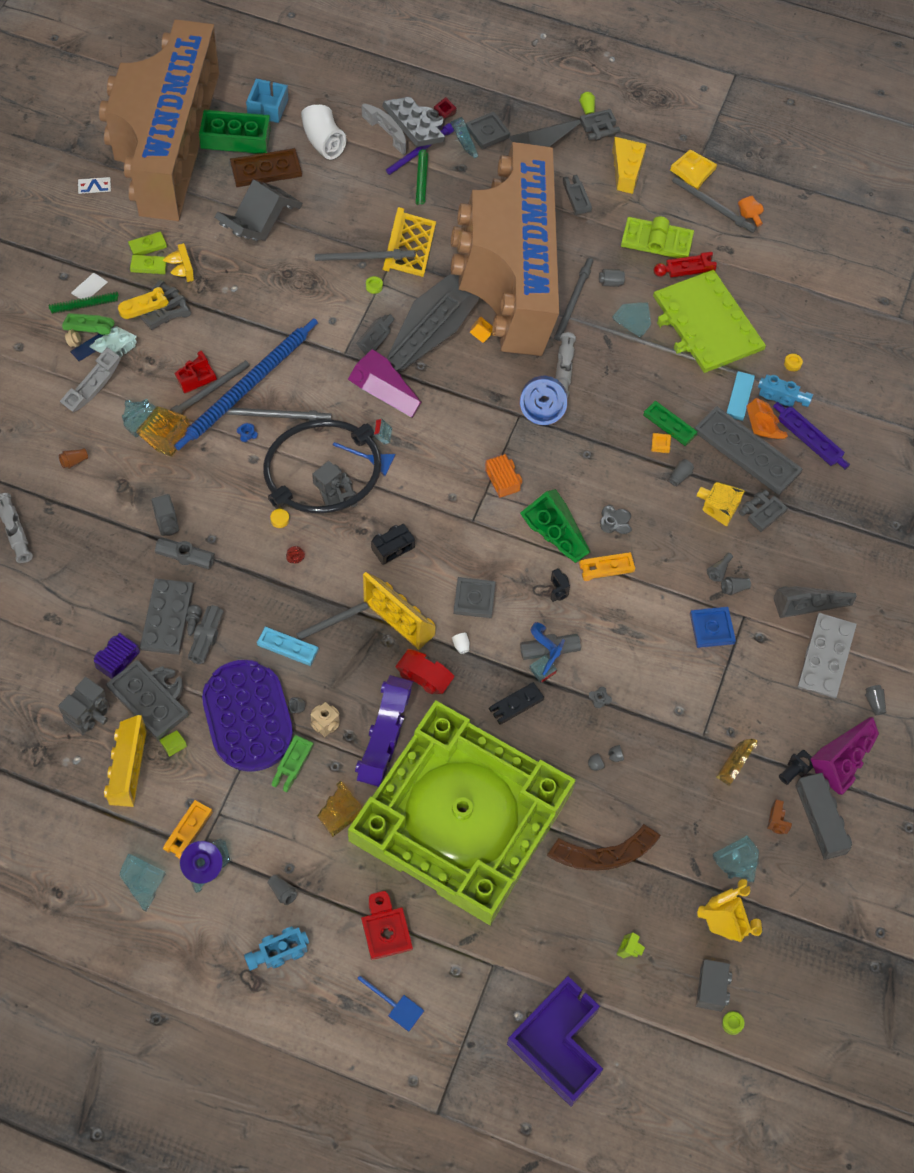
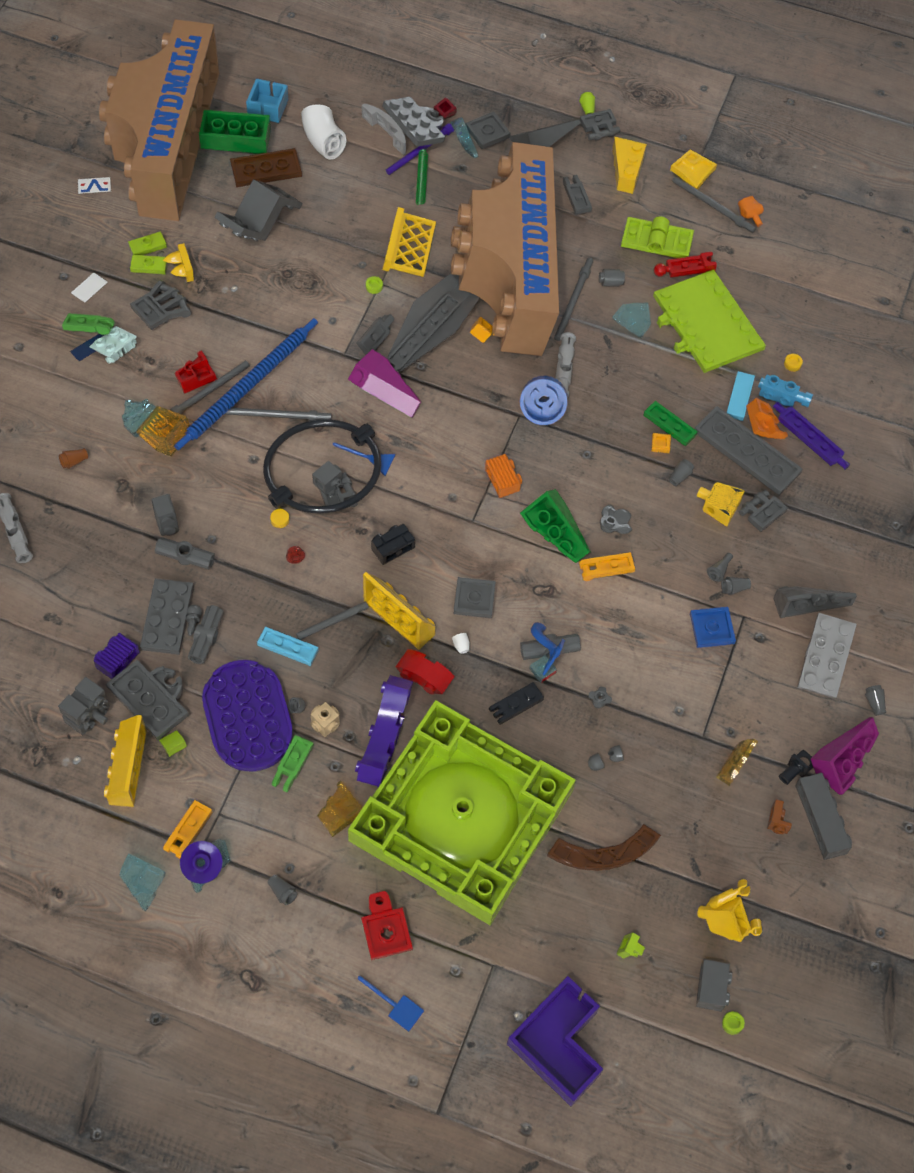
(73, 338): tan plate -> none
(83, 303): green piece -> none
(93, 381): light grey slope -> none
(142, 304): yellow plate -> none
(246, 427): blue plate -> none
(281, 946): dark azure brick -> none
(382, 431): clear light blue plate -> none
(397, 254): dark grey bar -> none
(561, 584): black bracket -> none
(739, 859): clear light blue slope -> none

